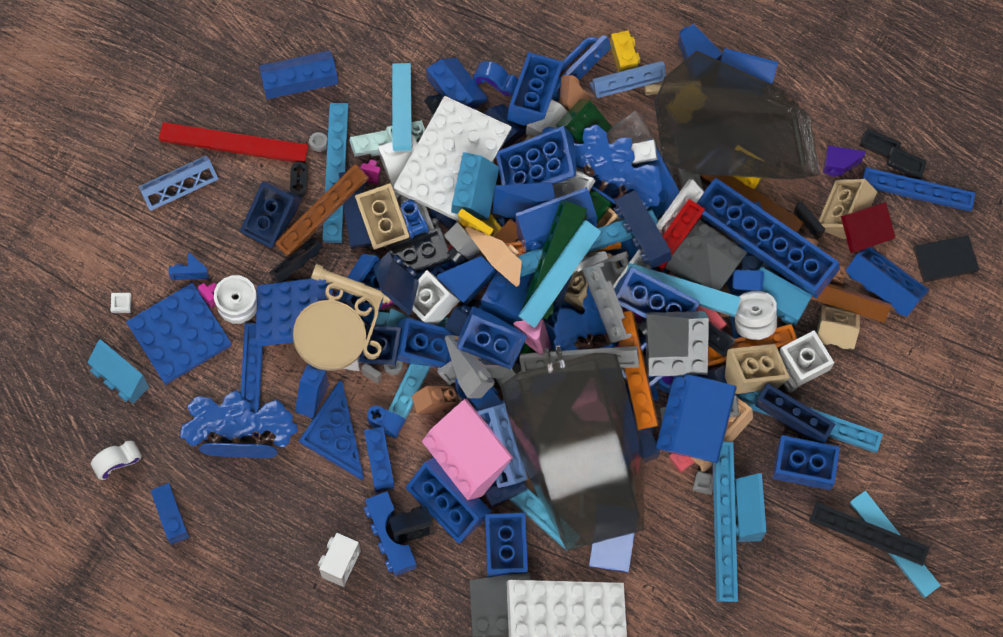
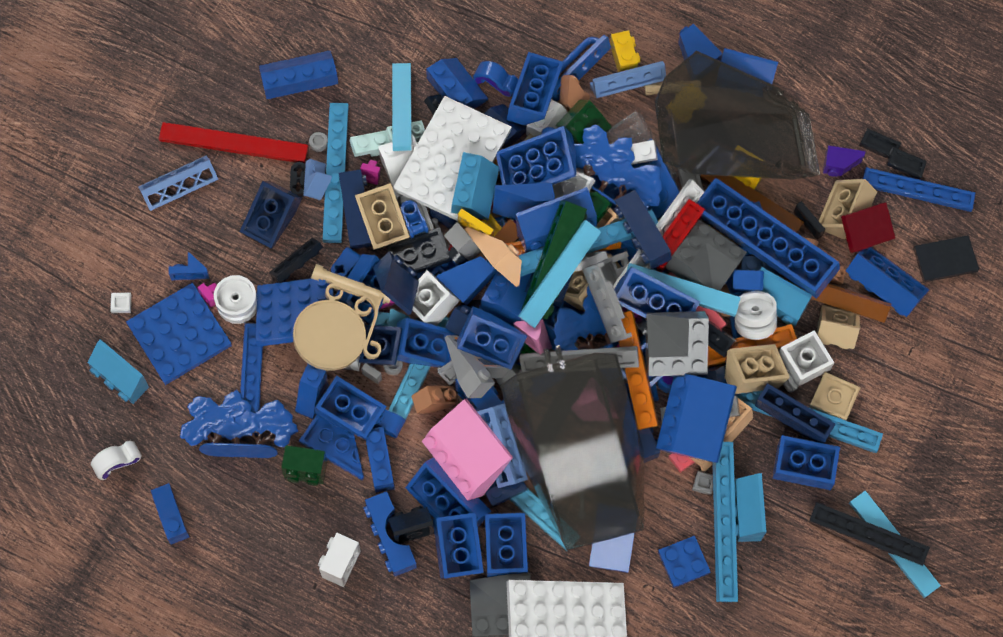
(304, 465): none -> dark green brick
(315, 179): none -> medium blue slope
(322, 210): dark orange tile -> none
(345, 262): none -> blue piece
(349, 408): none -> blue slope
(458, 545): none -> blue slope
(684, 561): none -> blue plate
(834, 396): none -> tan plate

